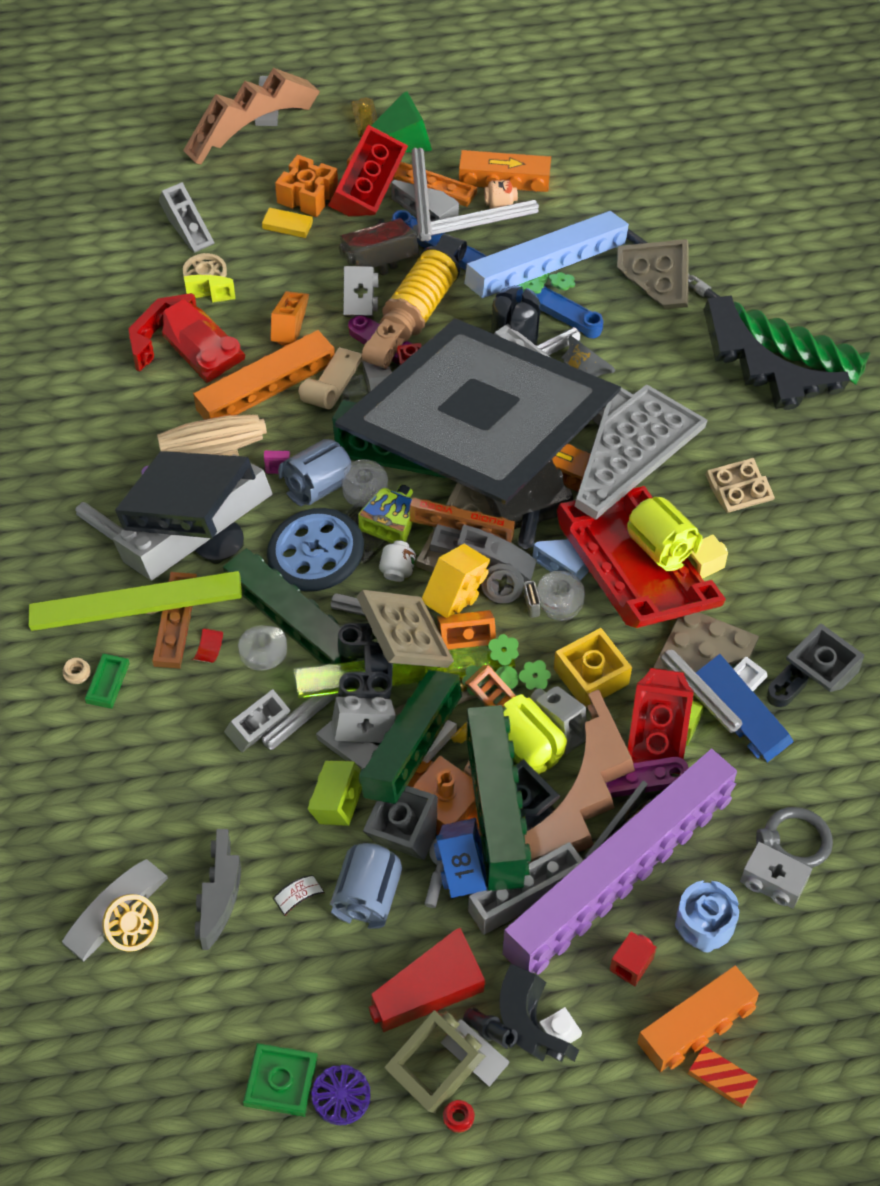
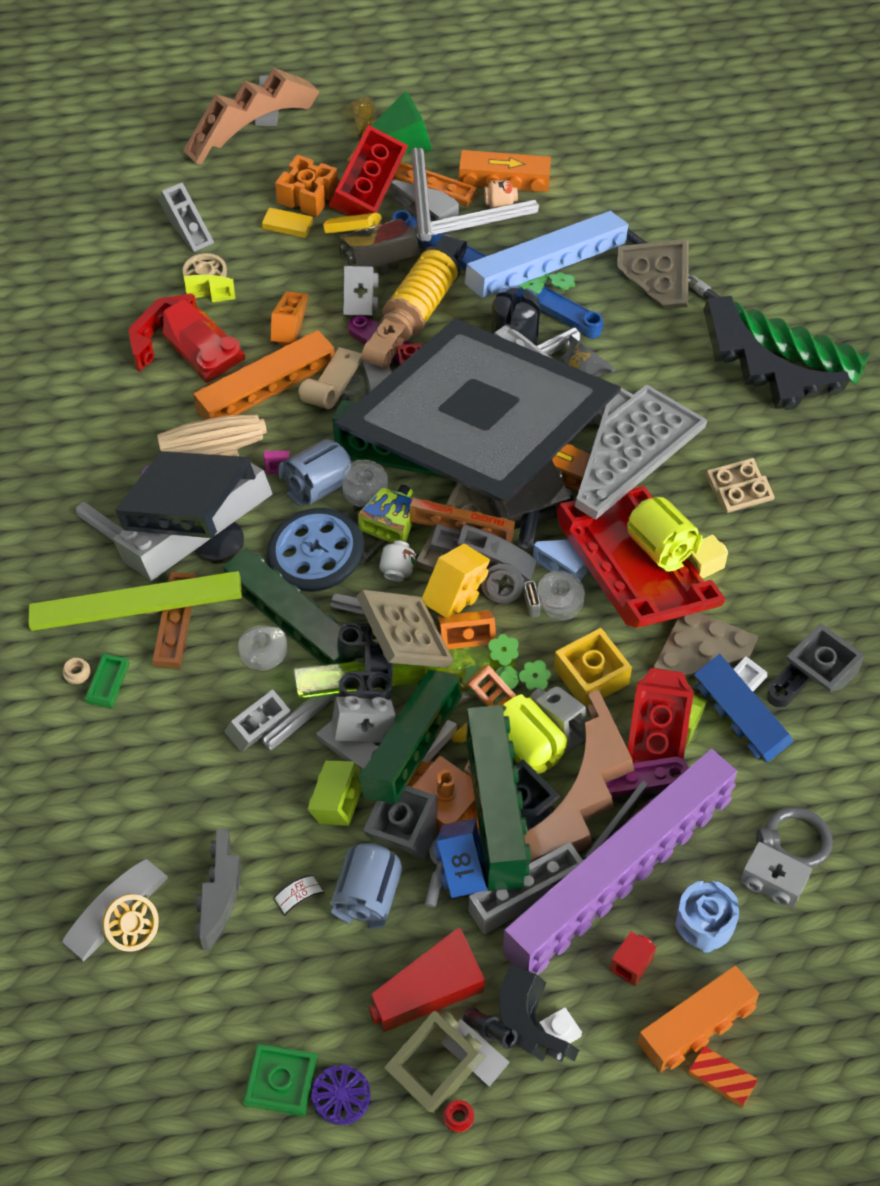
(209, 646): red sticker -> none
(351, 223): none -> yellow slope
(703, 692): light grey axle -> none

